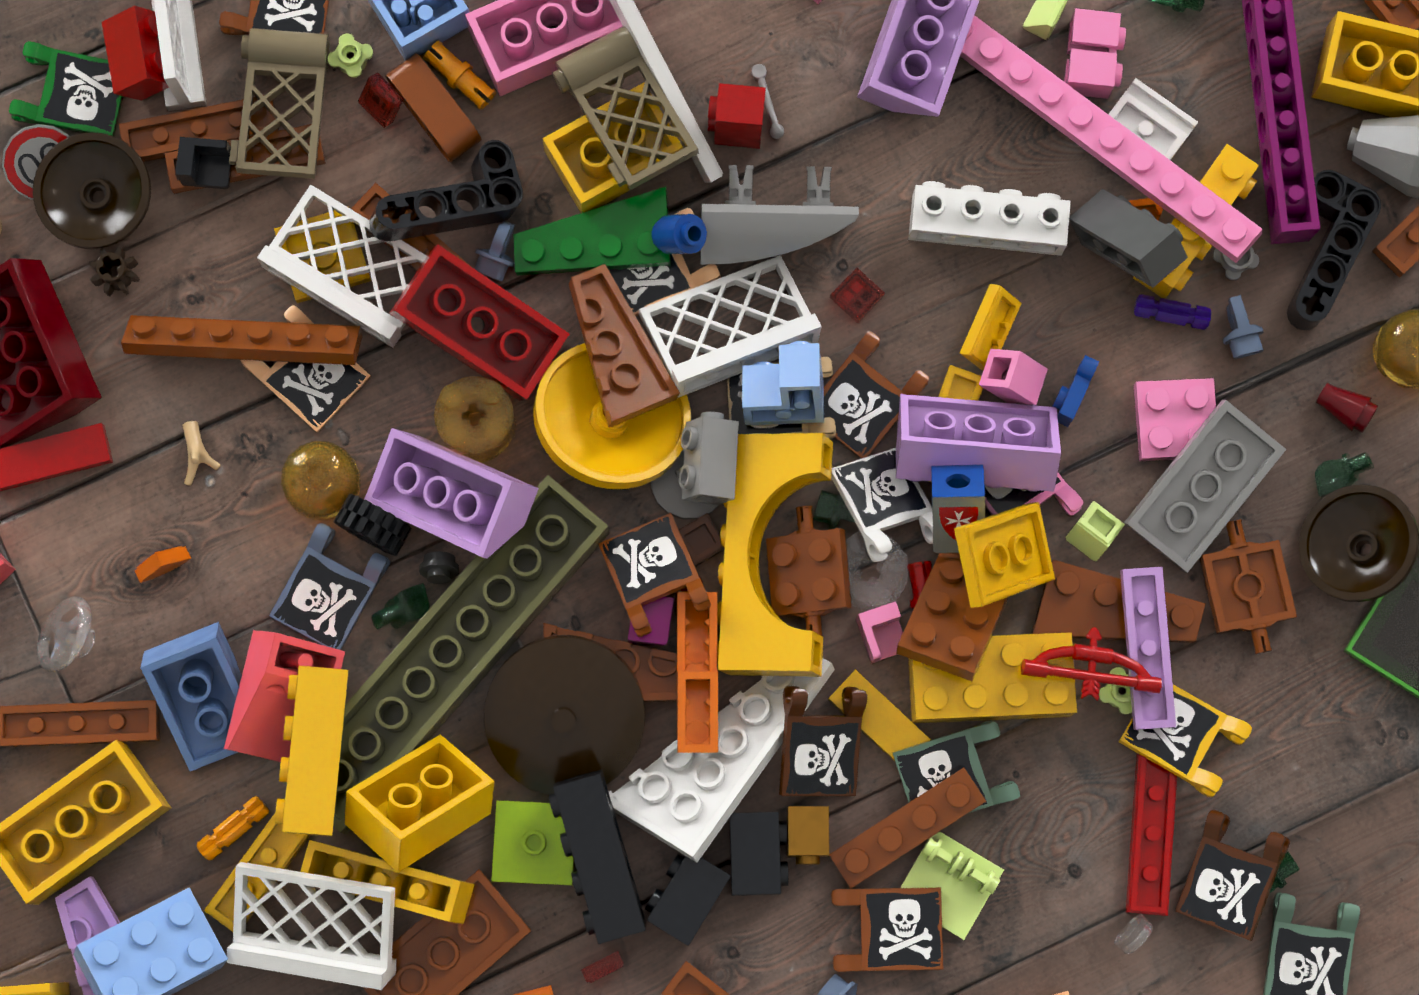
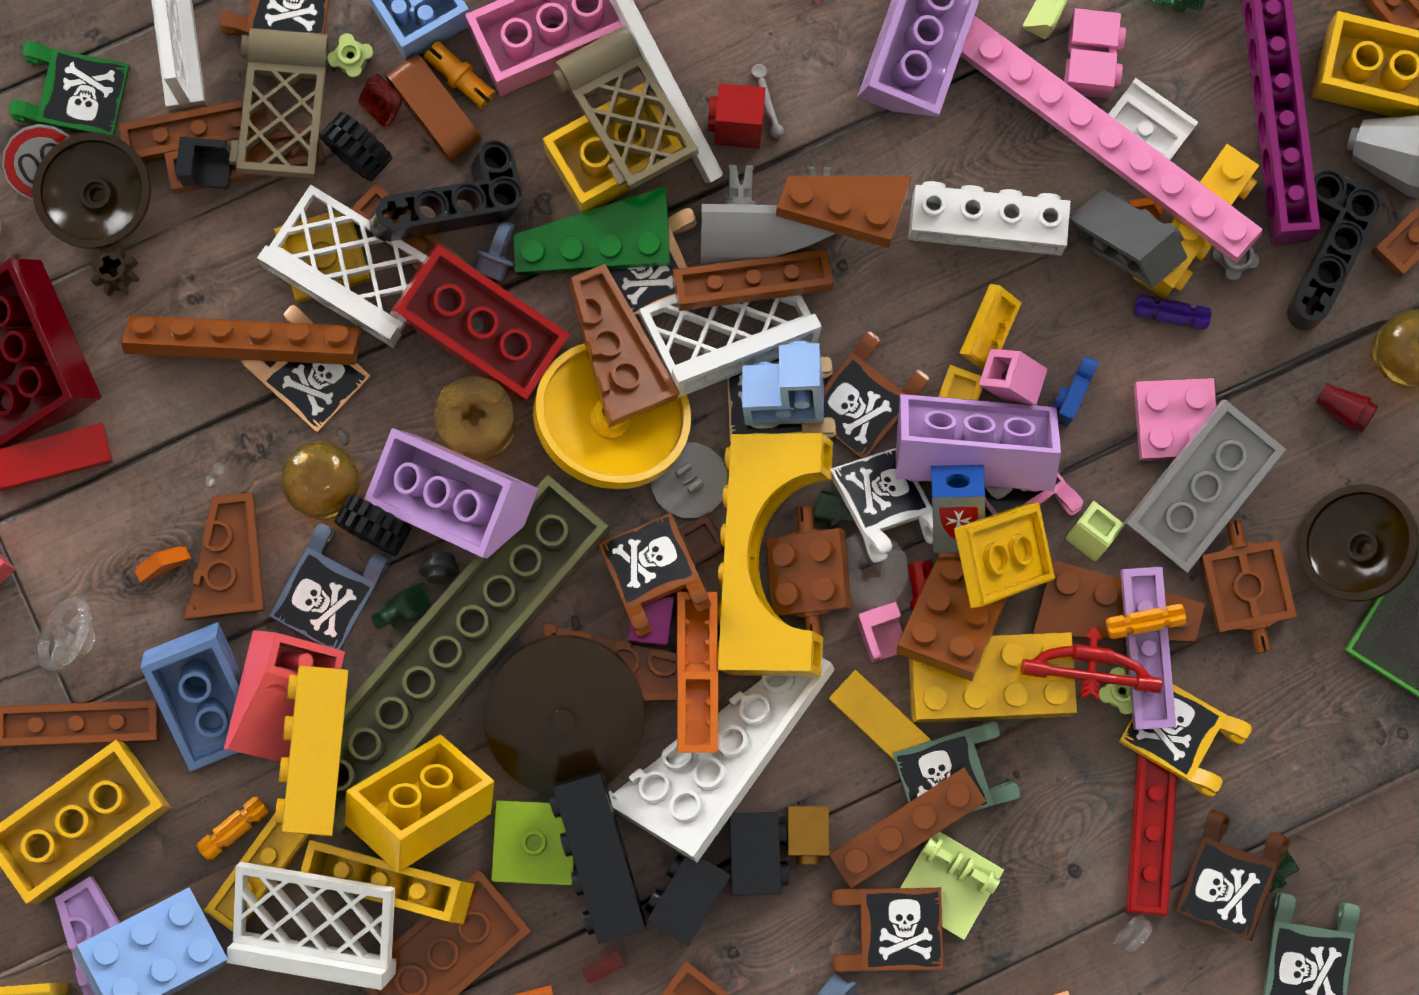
(134, 53): red brick -> none
(196, 451): tan bar -> none
(229, 563): none -> dark orange wing
(355, 146): none -> black tyre
(679, 234): blue brick -> none
(709, 459): light grey brick -> none
(752, 279): none -> dark orange plate
(821, 750): flag -> none
(846, 205): none -> dark orange wing
(857, 295): clear red tile -> none
(1146, 621): none -> light orange axle
(1244, 338): sand blue piece -> none
(1341, 472): clear green piece -> none

